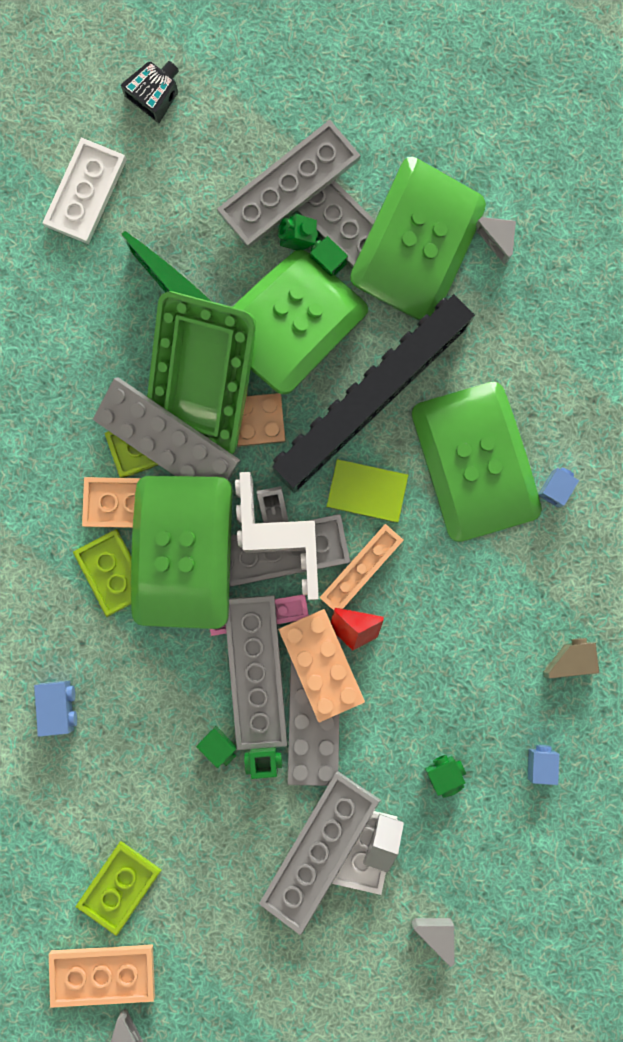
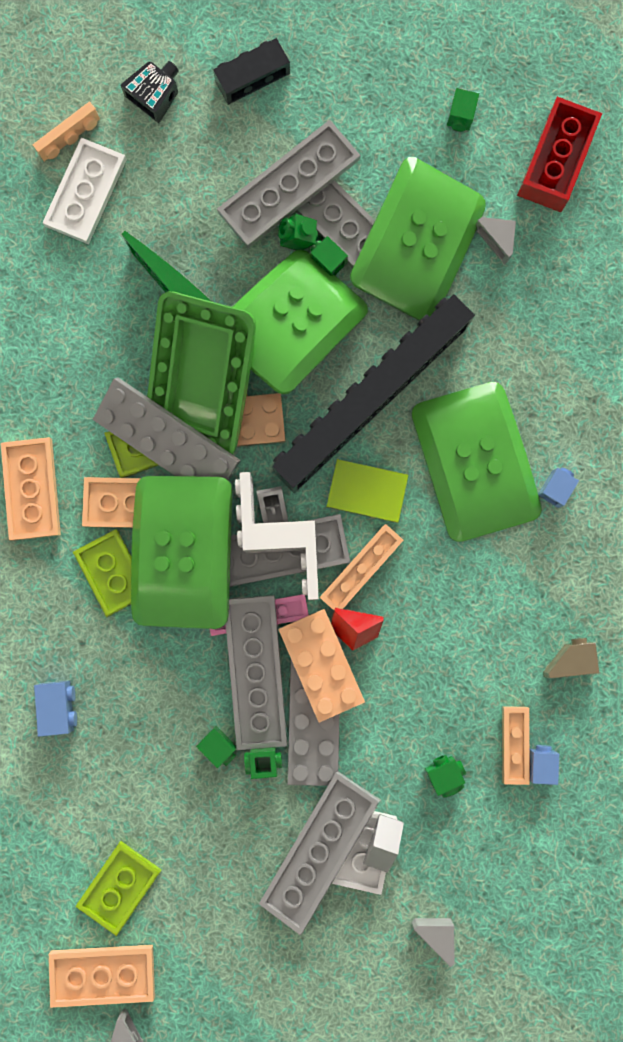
(30, 489): none -> light nougat plate
(67, 132): none -> light nougat plate
(252, 71): none -> black brick
(462, 110): none -> green brick
(515, 746): none -> light nougat plate
(559, 154): none -> red brick

